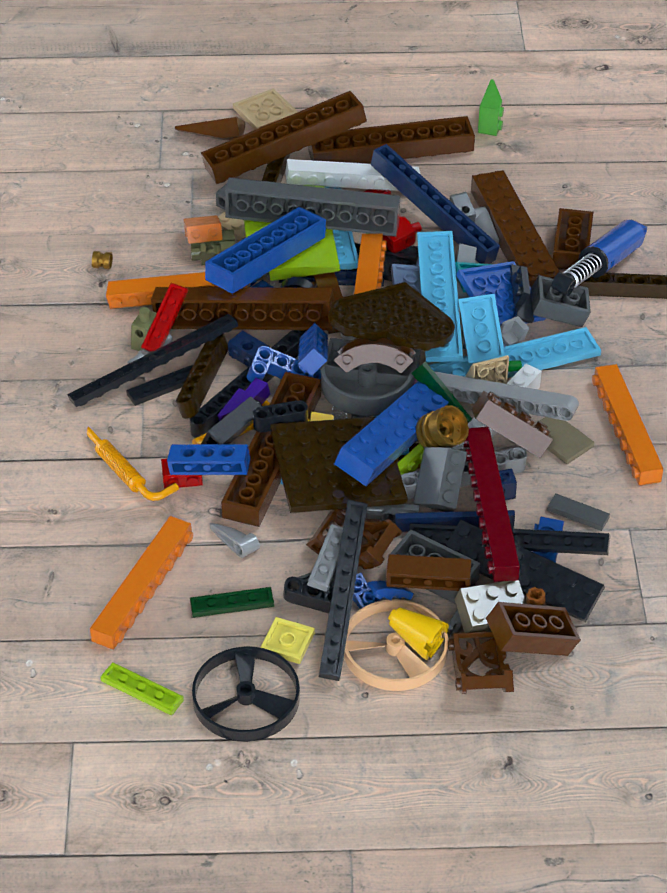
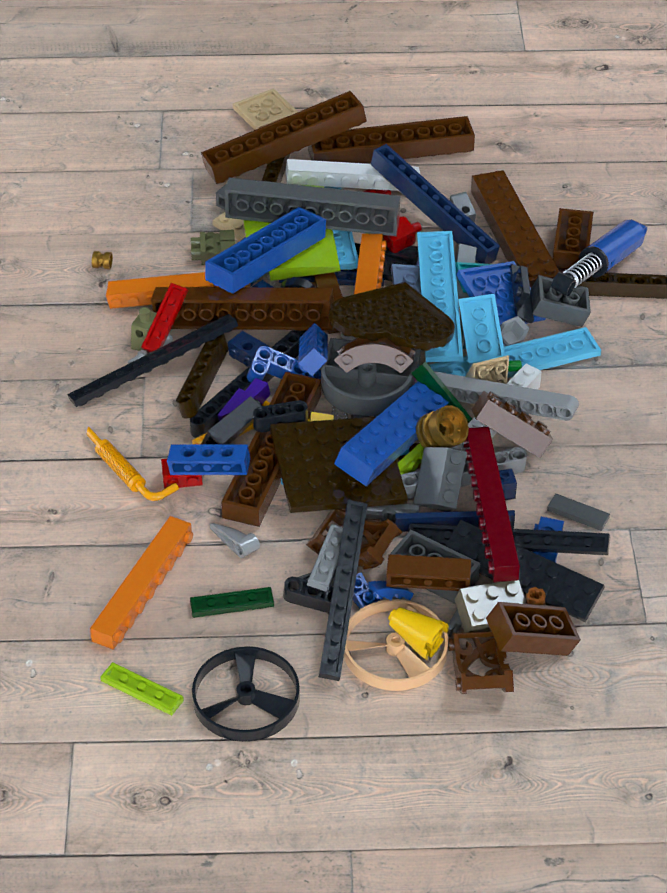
(158, 386): black tile -> none
(203, 229): orange panel -> none
(220, 129): reddish brown wedge -> none
(288, 639): light yellow plate -> none
(485, 223): light grey piece -> none
(491, 111): bright green slope -> none
(567, 441): dark tan tile -> none
(627, 425): orange brick -> none

